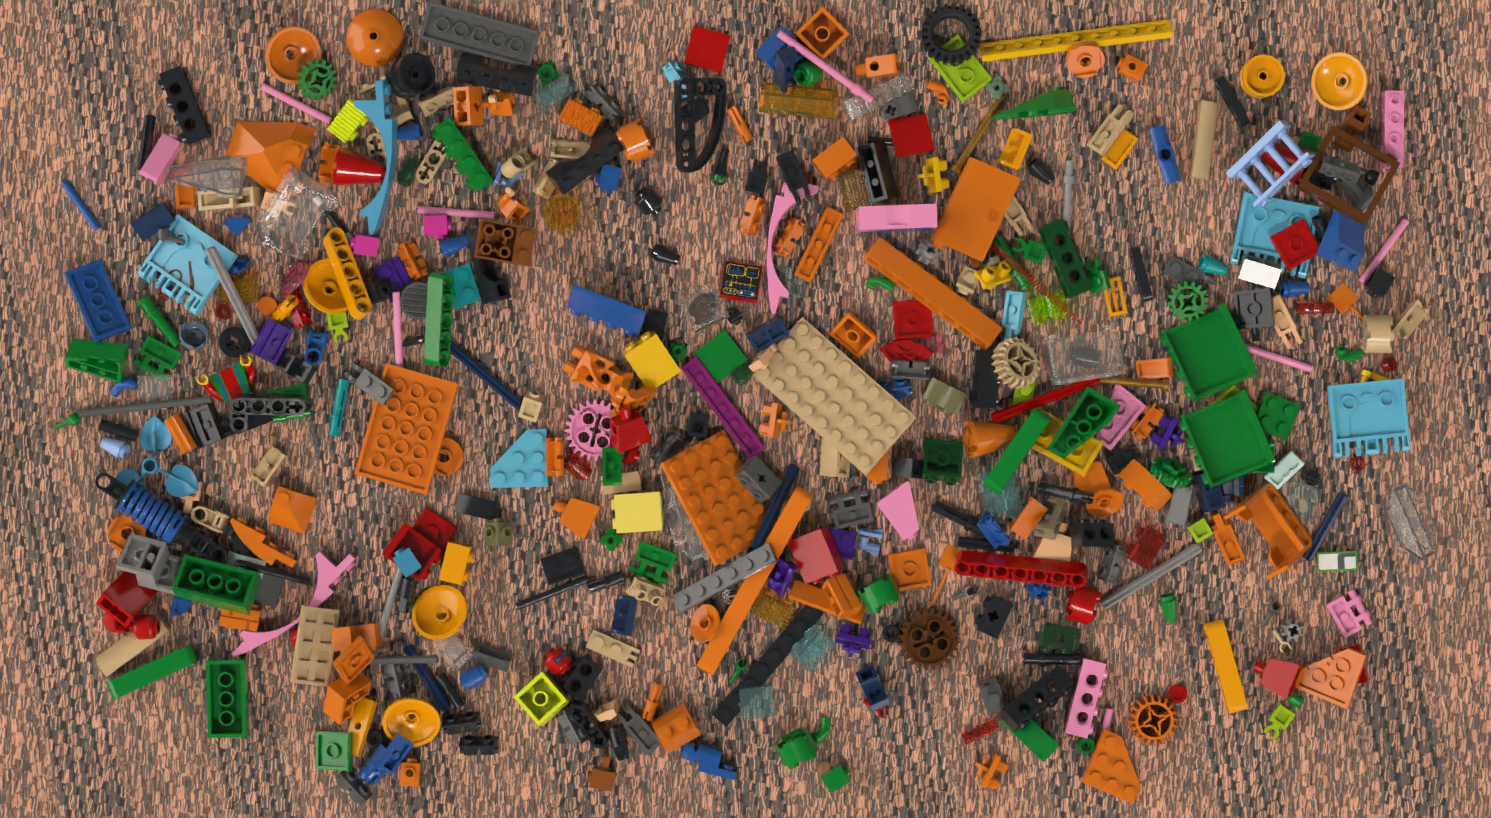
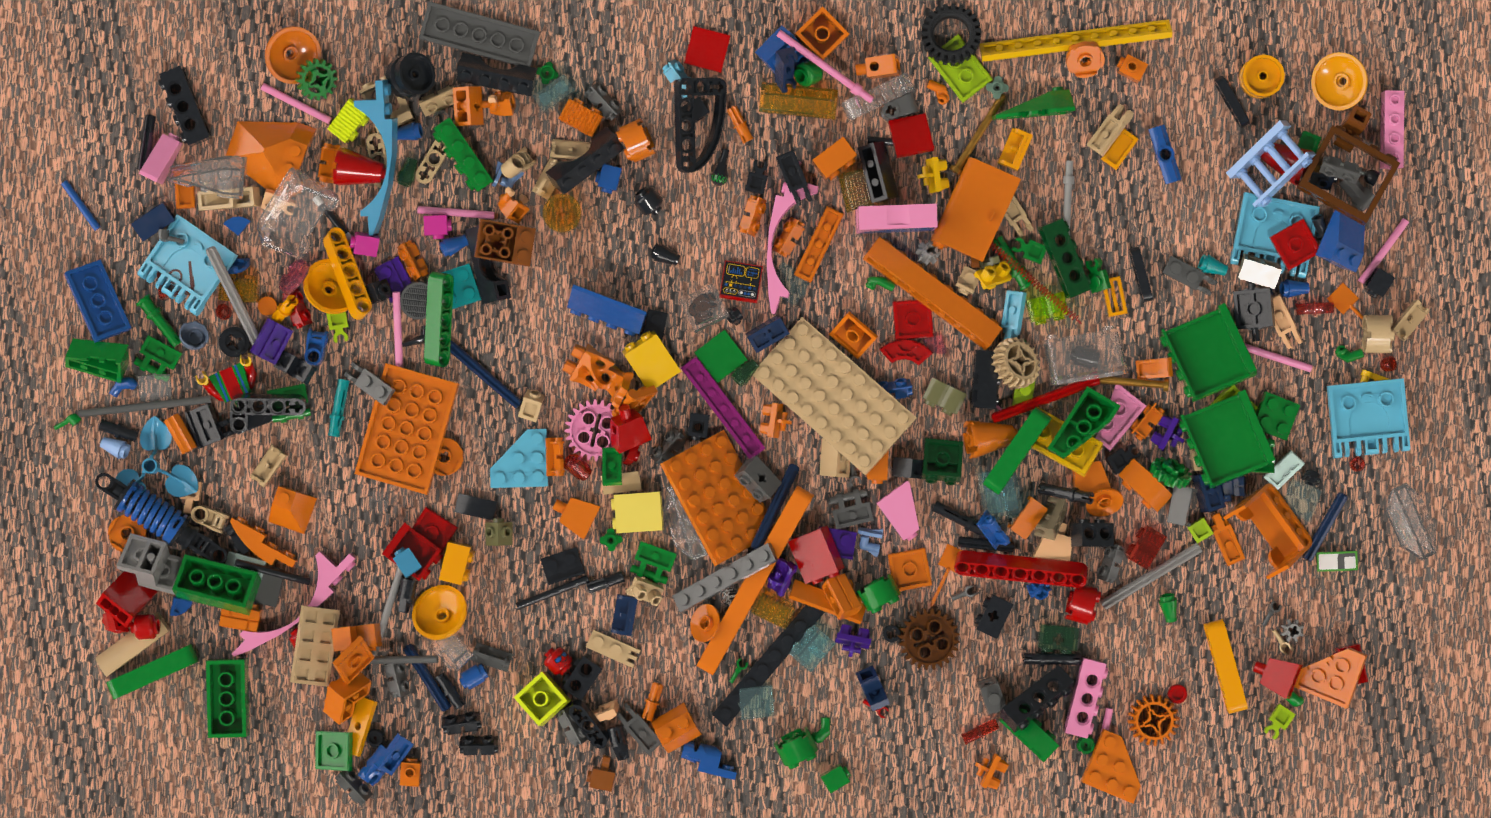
(386, 45): orange dish -> none
(417, 728): light orange dish -> none
(683, 350): green plate -> none
(762, 359): light nougat plate -> none
(919, 371): dark grey hinge -> none
(1039, 170): black cone -> none
(1194, 305): green gear -> none
(1203, 140): tan brick -> none
(1343, 615): bright pink plate -> none

